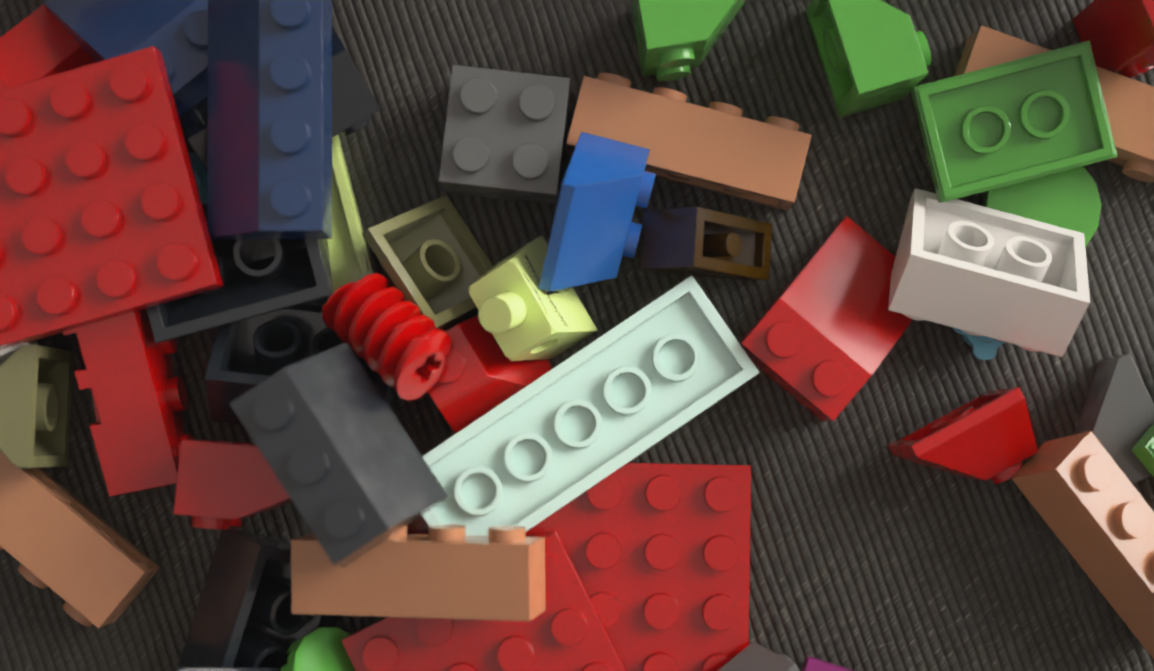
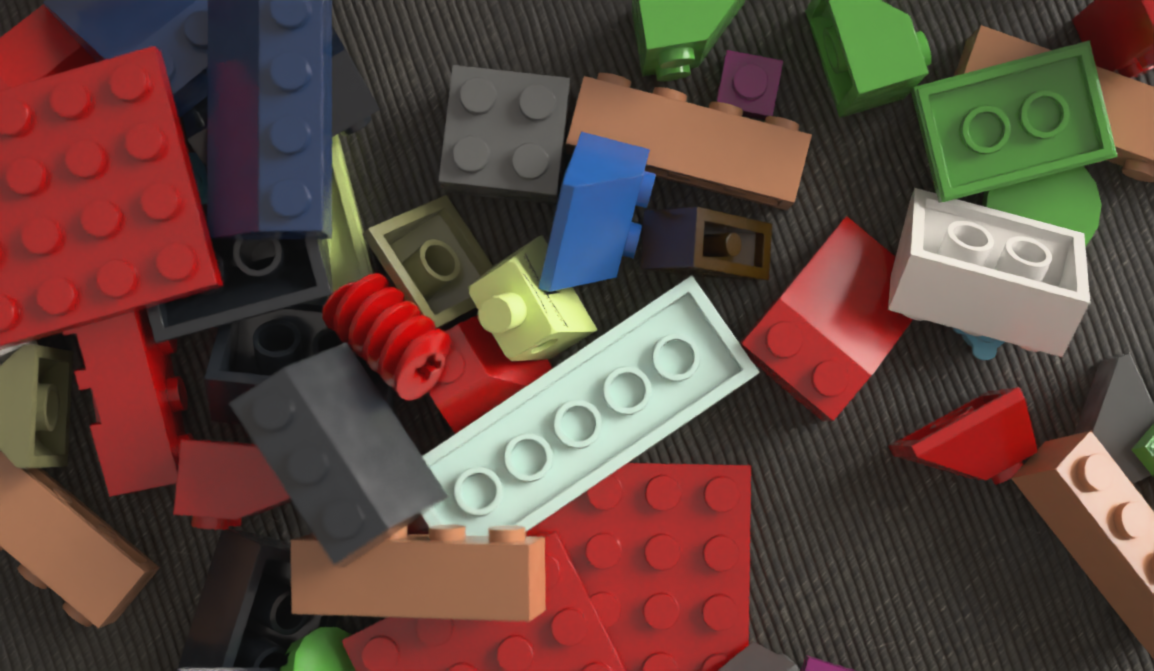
(750, 83): none -> magenta plate

